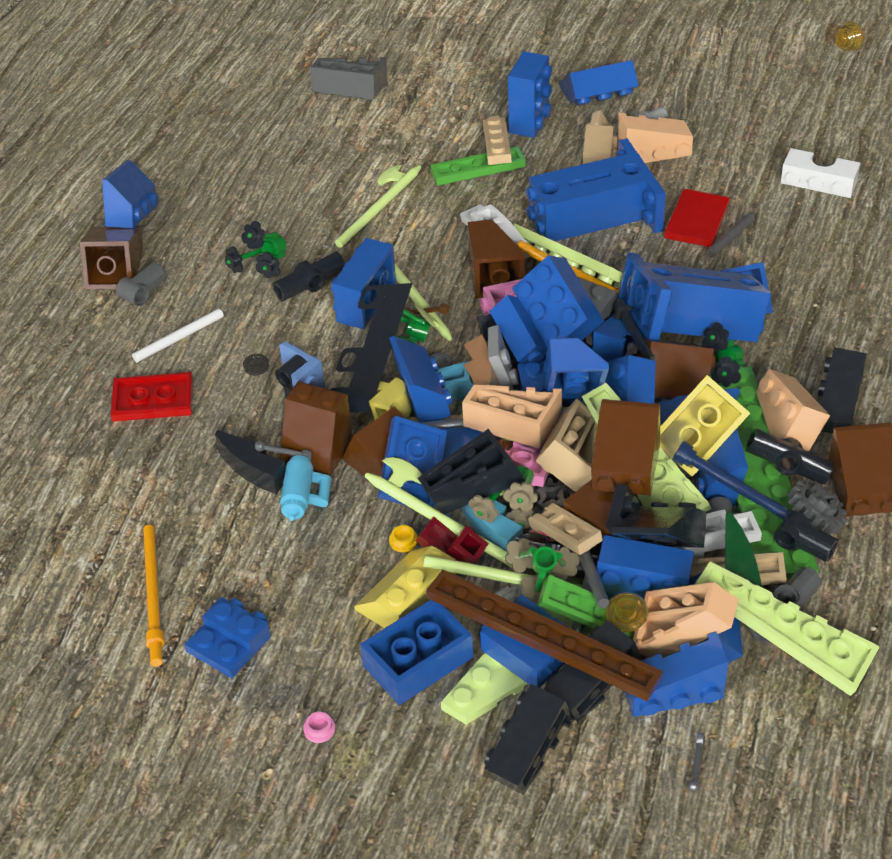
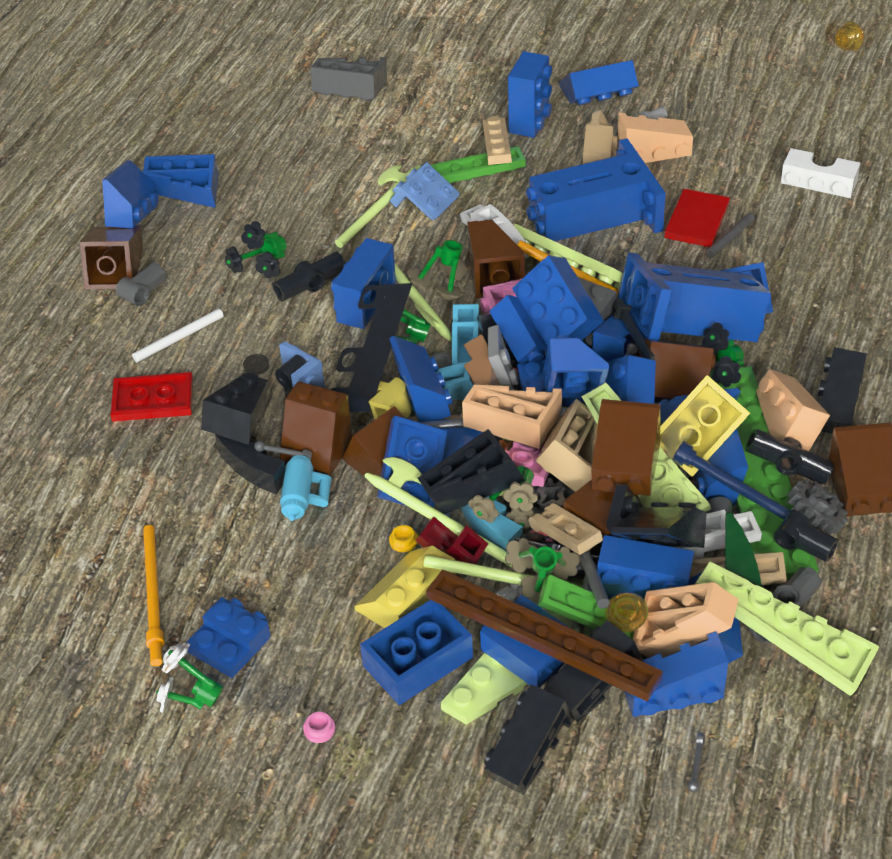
(184, 177): none -> blue wedge
(205, 688): none -> green plant
(236, 408): none -> black wedge
(426, 190): none -> medium blue bracket
(443, 308): reddish brown hinge -> none
(451, 266): none -> plant
(464, 329): none -> medium azure slope

